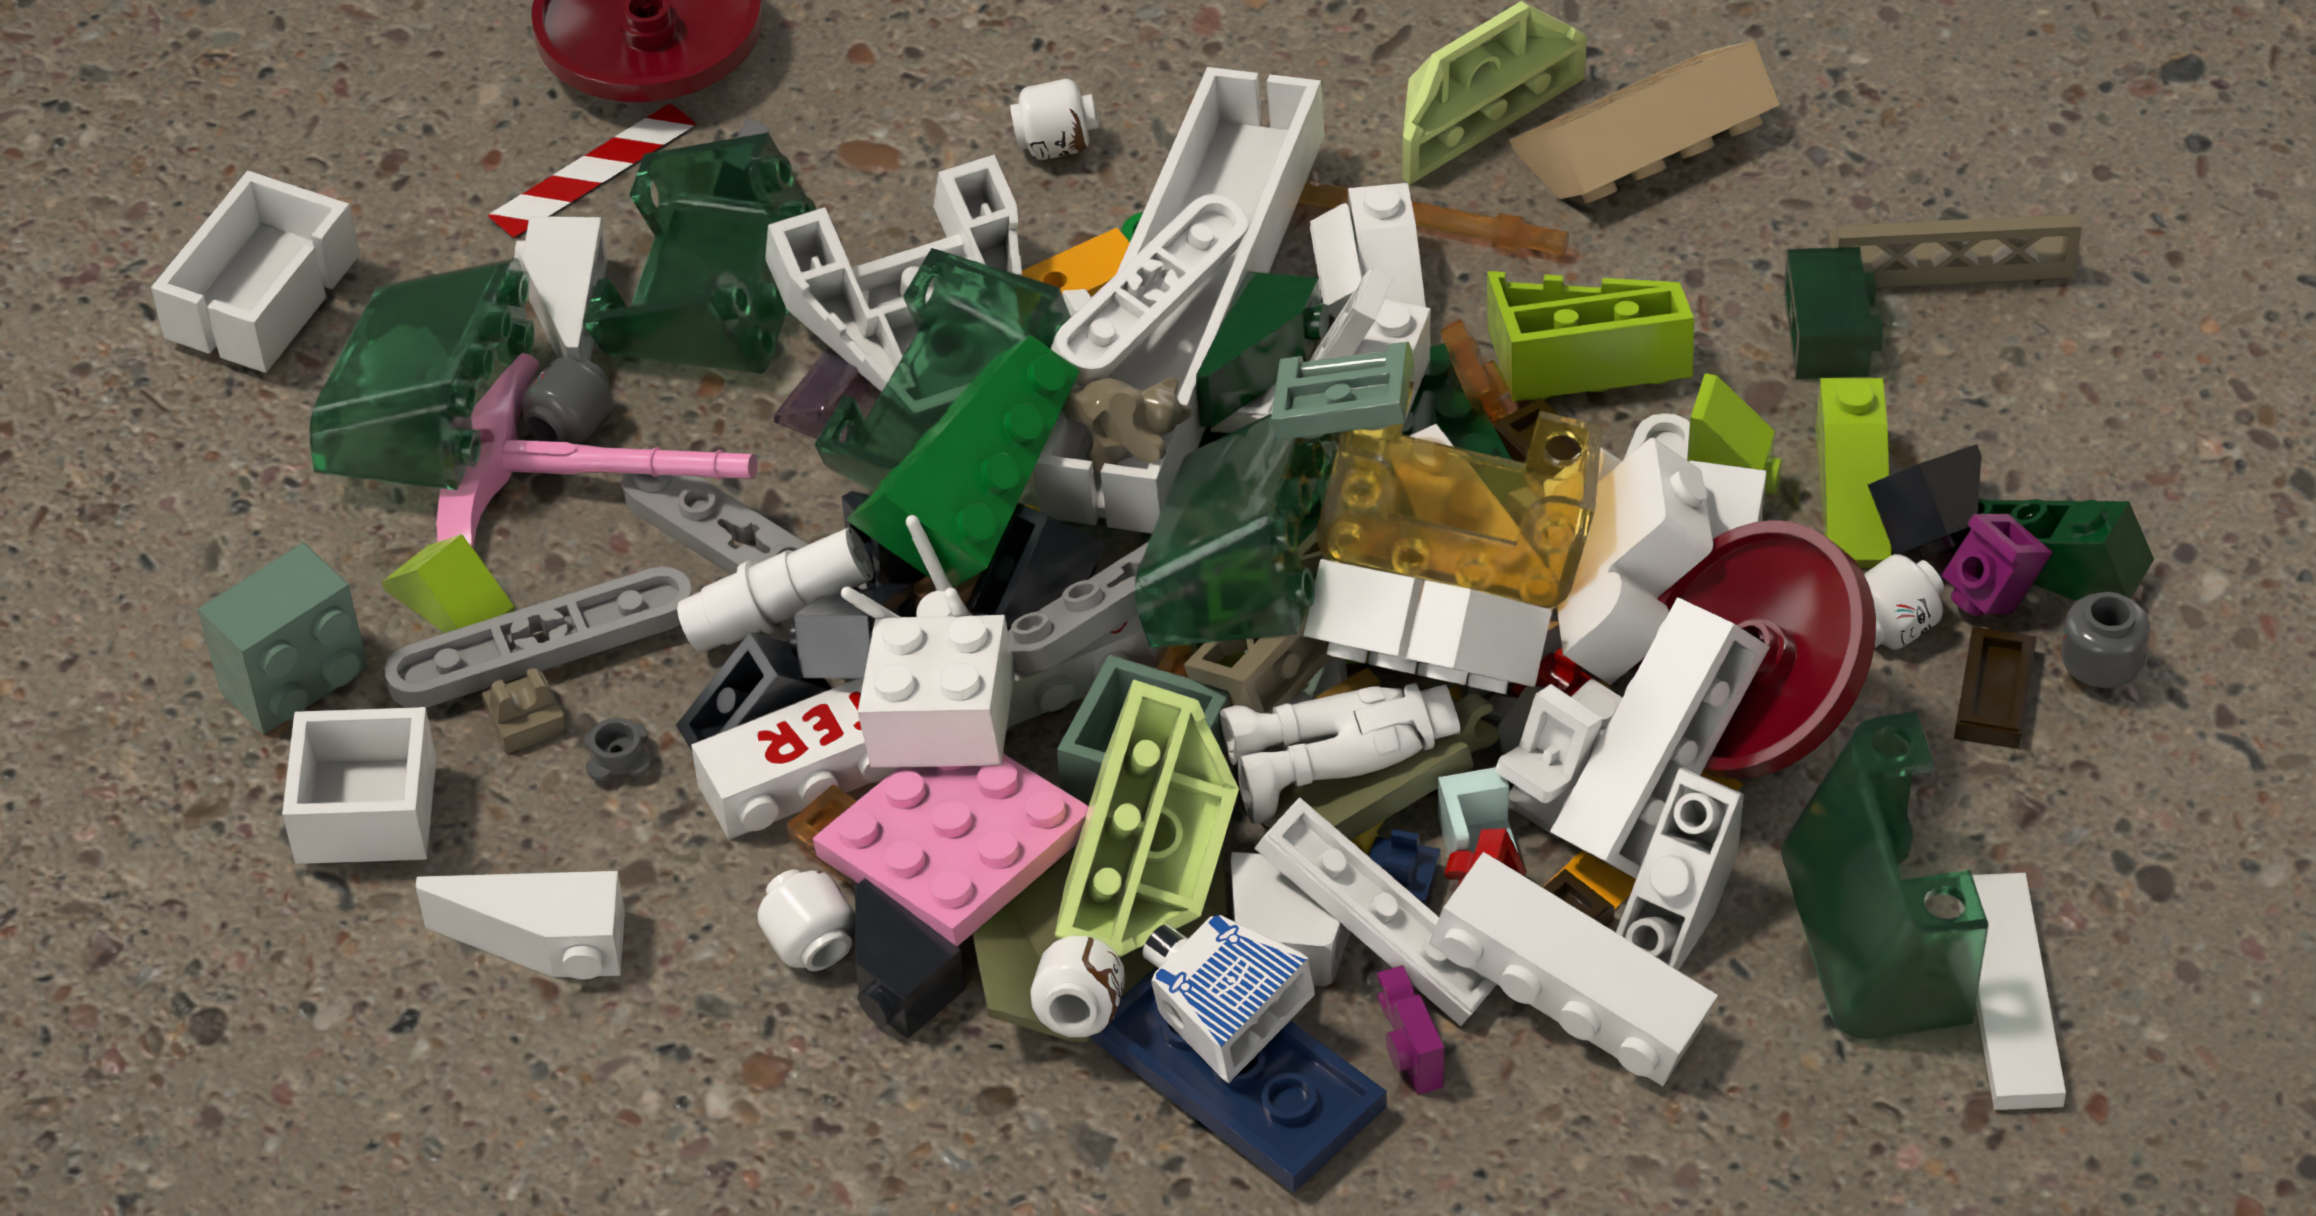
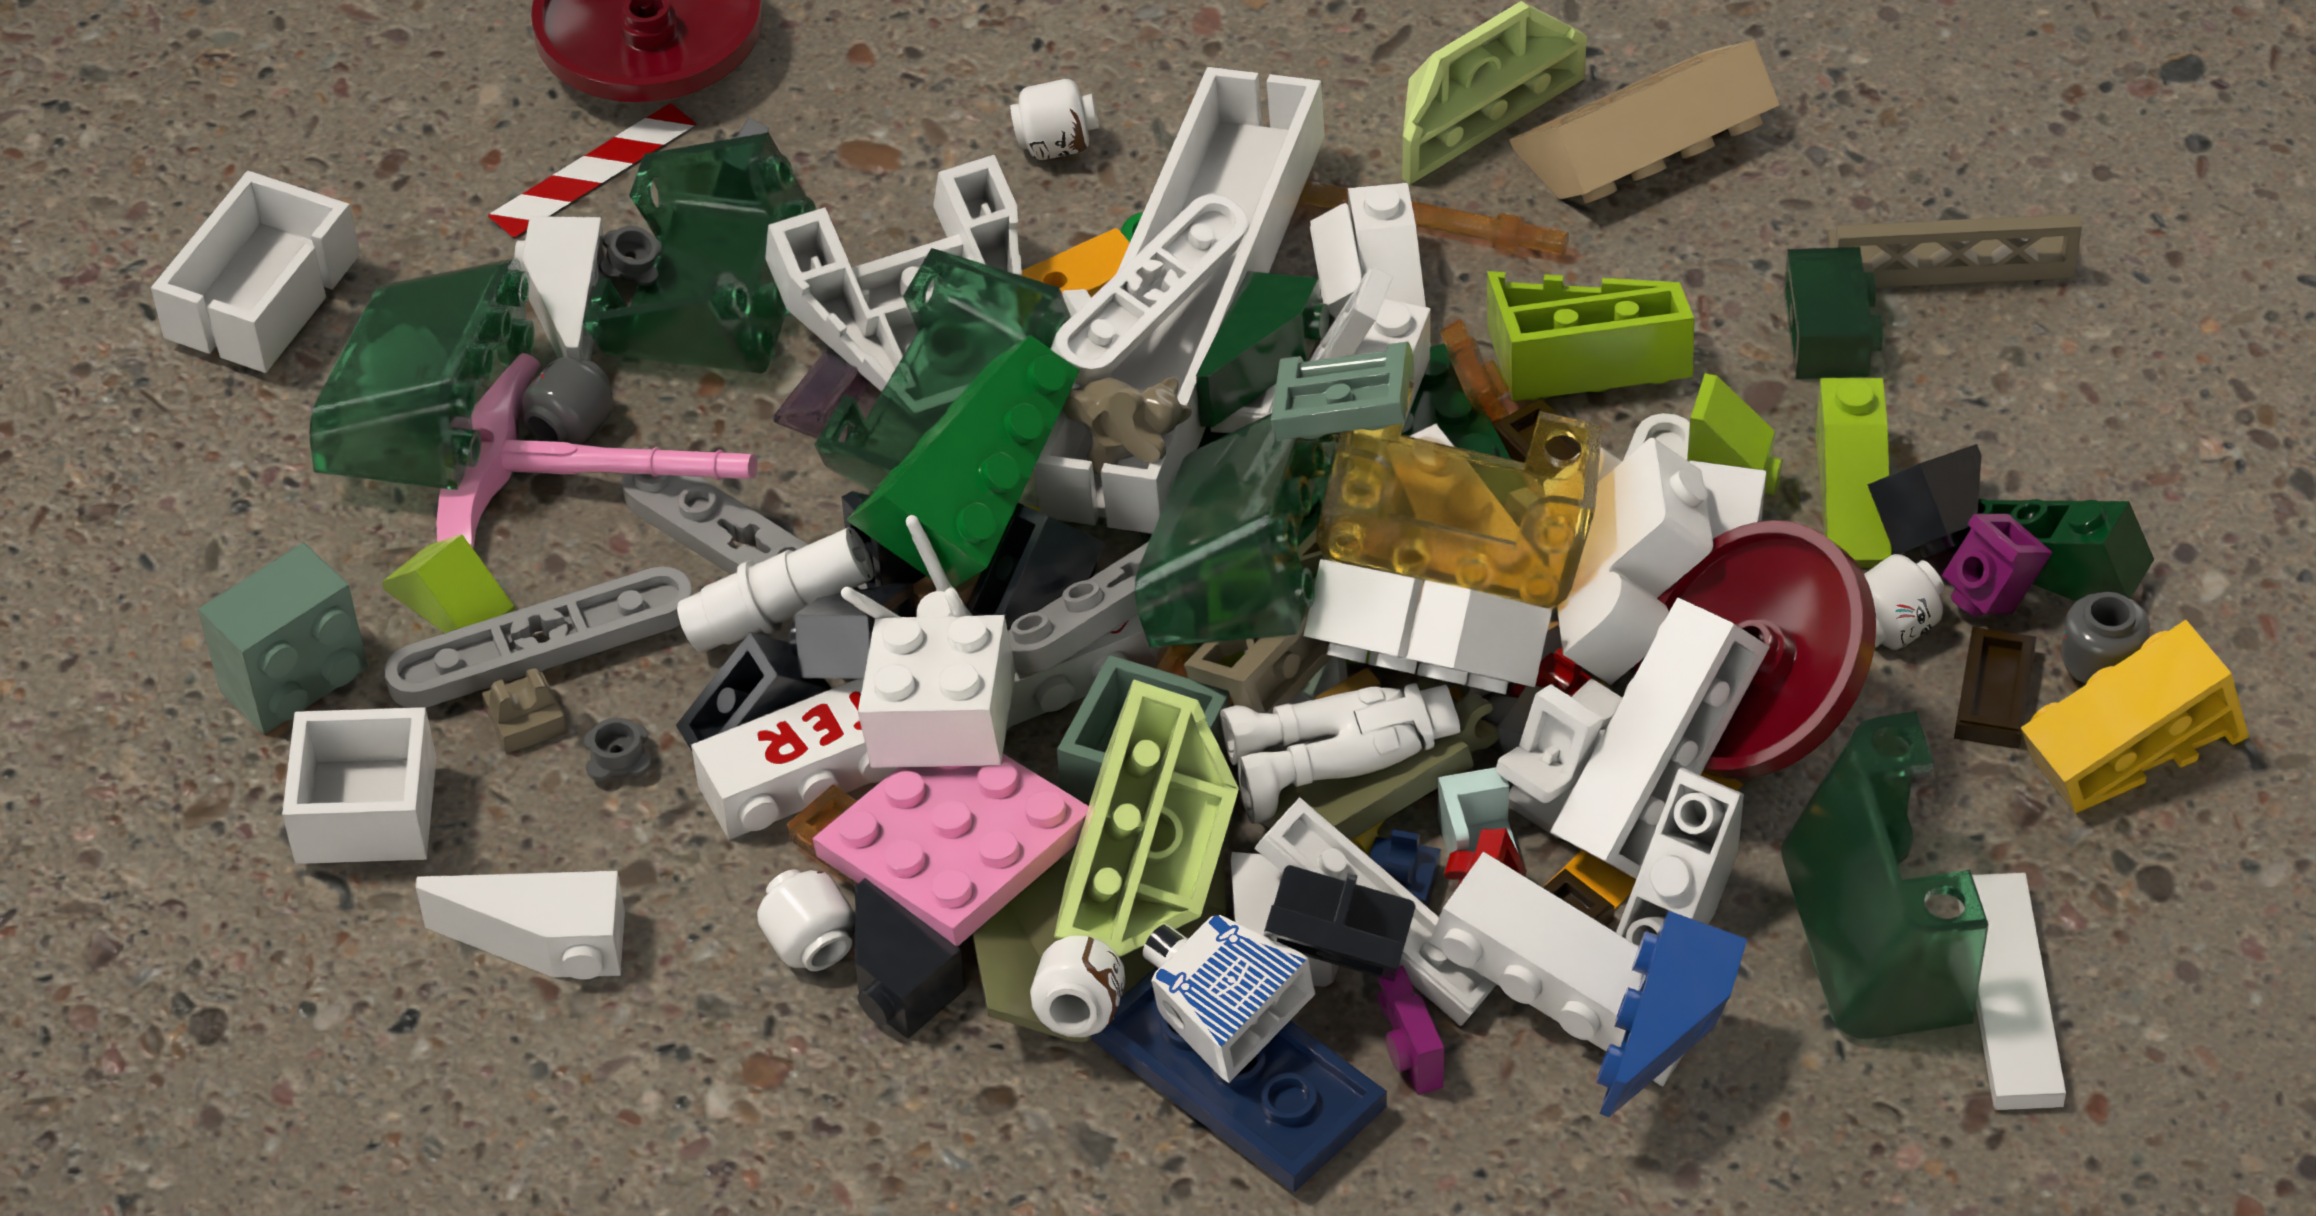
(633, 243): none -> dark grey plate
(1340, 922): none -> black panel
(1678, 1002): none -> blue slope
(2135, 718): none -> yellow wedge

